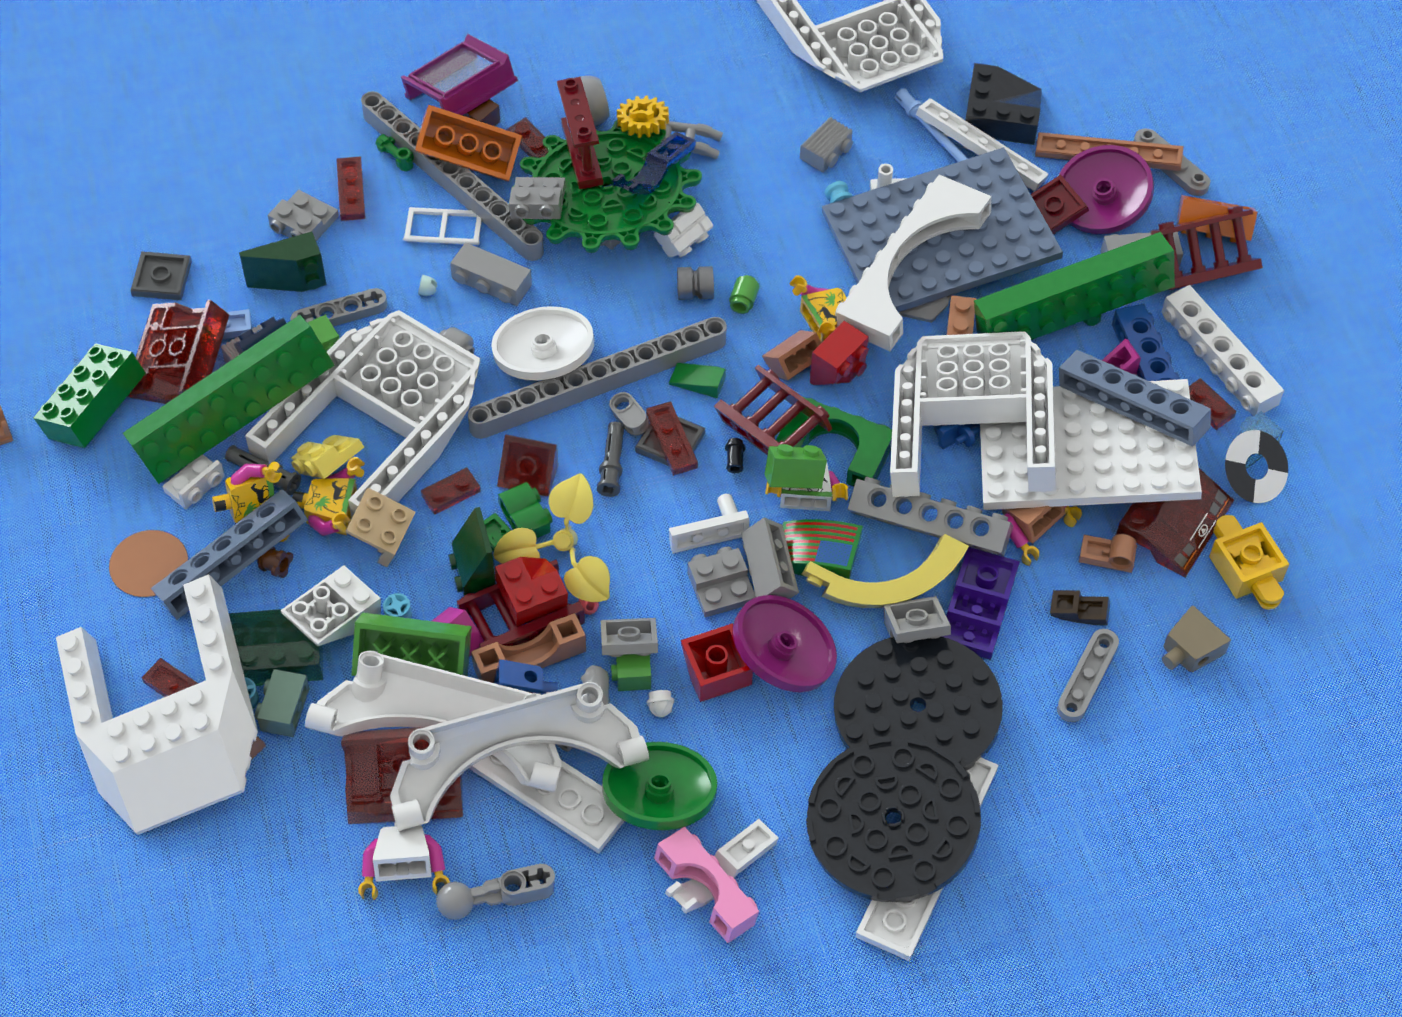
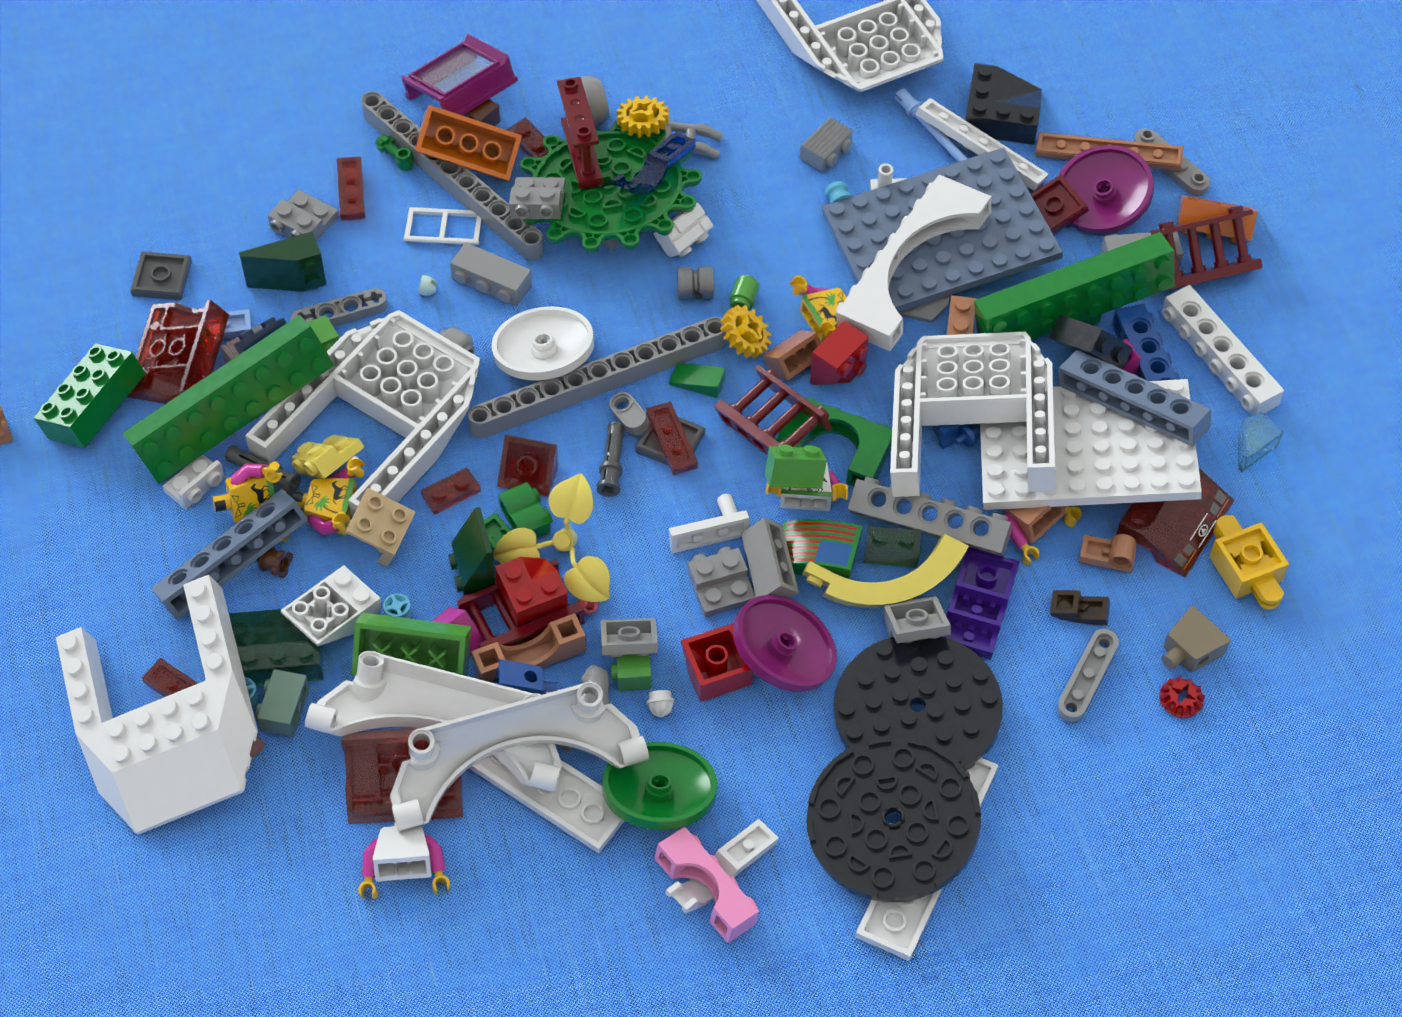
(145, 560): nougat sticker -> none
(457, 899): light grey beam -> none
(735, 449): black pin -> none
(745, 331): none -> yellow gear
(892, 546): none -> brick
(1090, 340): none -> black brick
(1189, 706): none -> red gear
(1220, 410): clear red plate -> none
(1235, 465): sticker -> none

